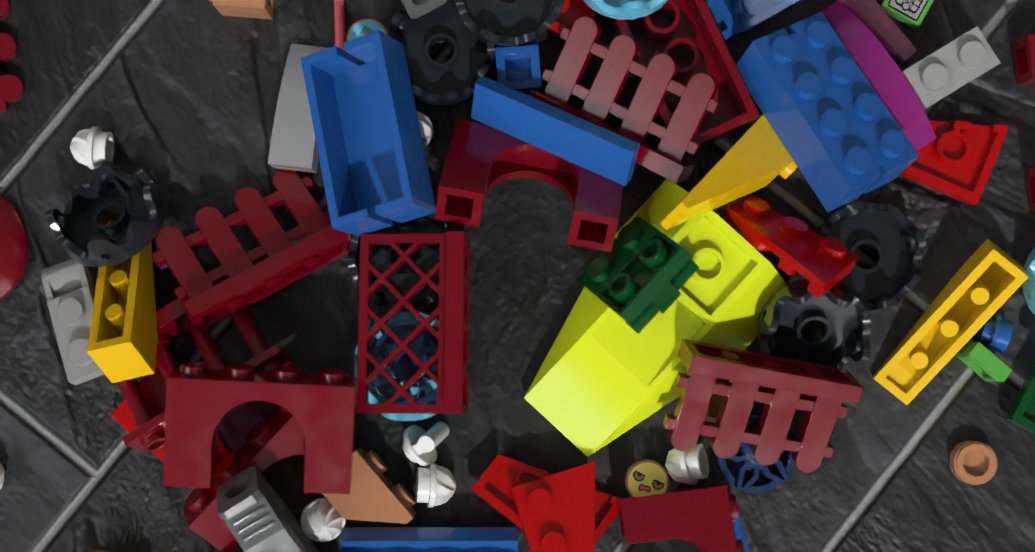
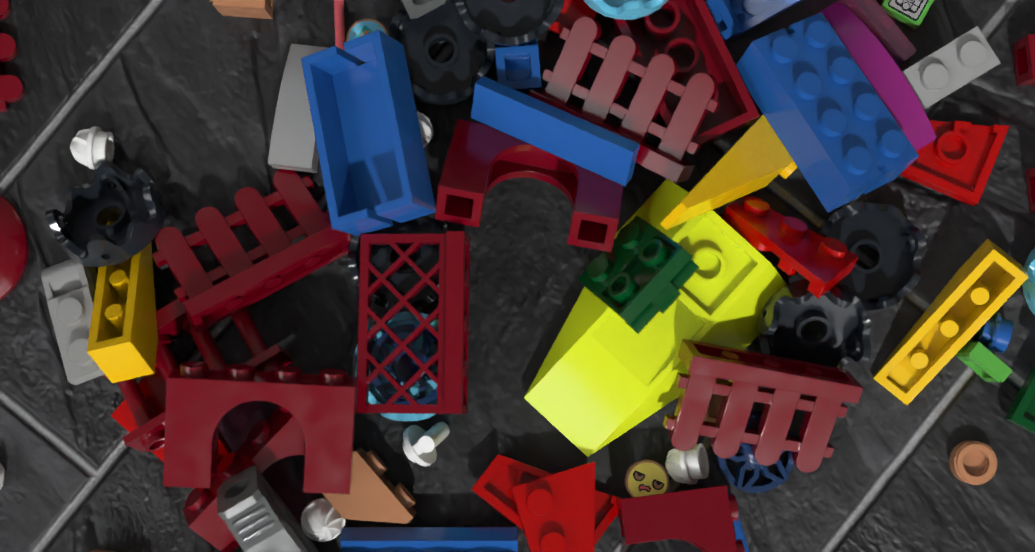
(434, 485): white plate -> none

